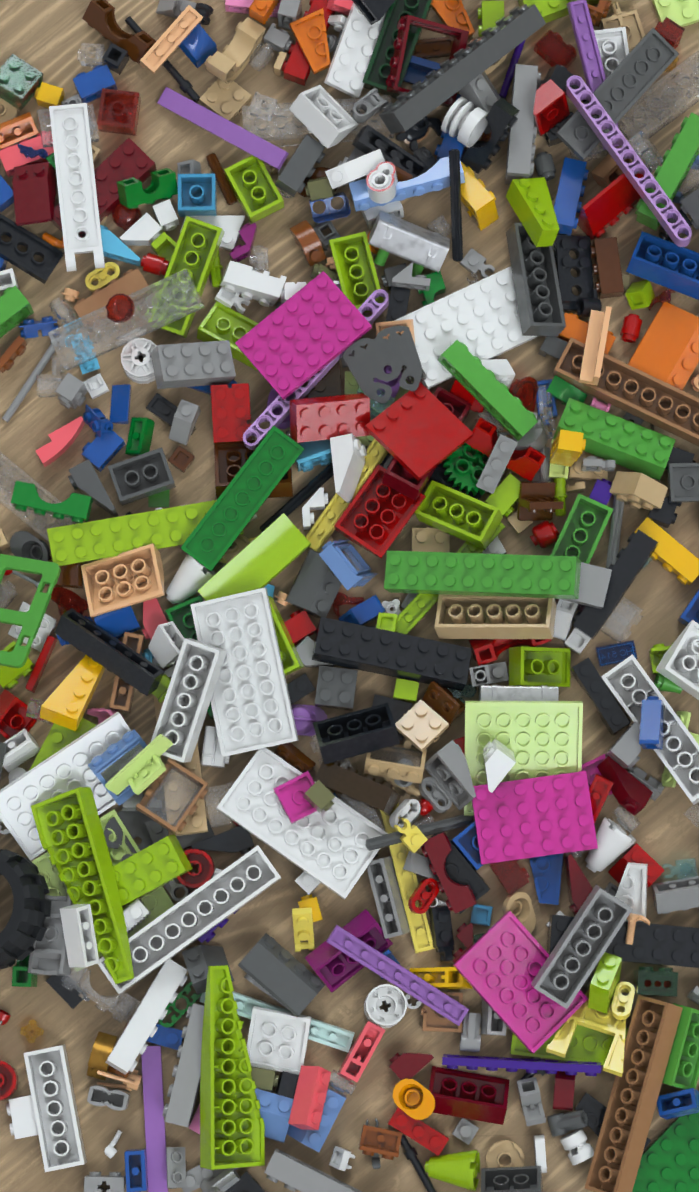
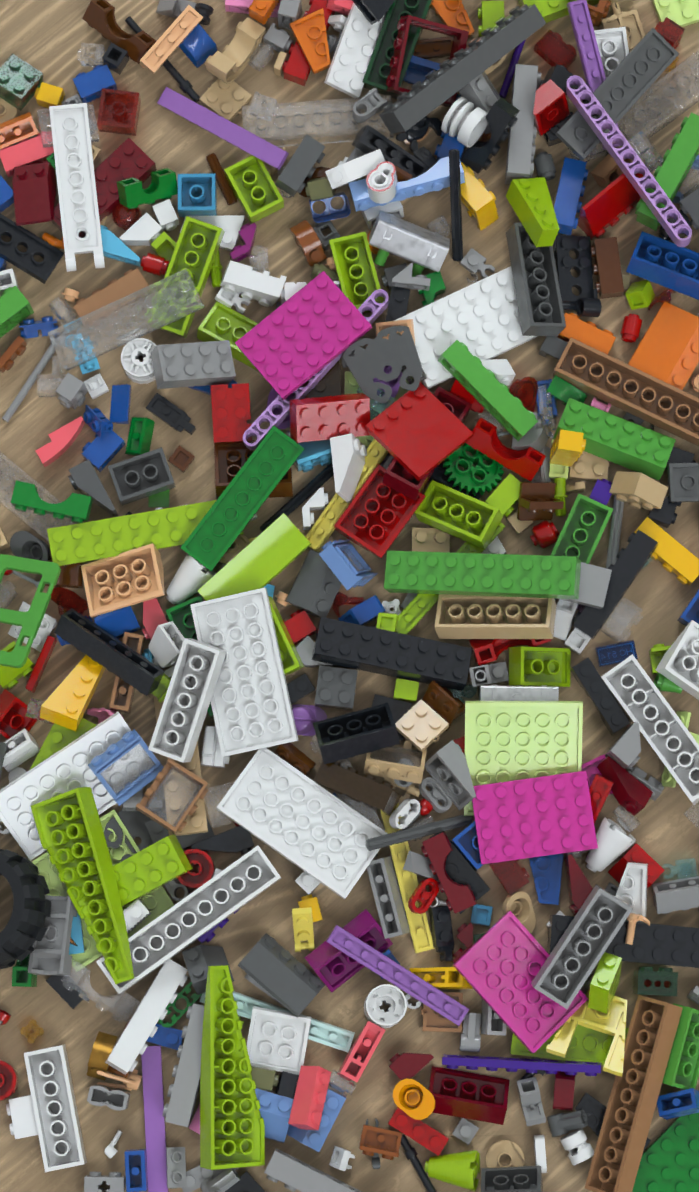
(30, 152): clear blue piece -> none
(79, 935): white brick -> none
(102, 276): light yellow plate -> none
(120, 308): clear red hair -> none
(142, 768): yellowish green bracket -> none
(184, 422): light grey slope -> none
(189, 167): light grey slope -> none
(291, 797): dark pink tile -> none
(319, 797): olive brick -> none
(323, 116): white slope -> none
(412, 836): light yellow plate -> none
(496, 464): light grey plate -> none
(498, 762): white slope -> none
(594, 464): light grey plate -> none
(595, 346): light nougat fence -> none
(621, 1001): light yellow plate -> none
(651, 723): slope -> none

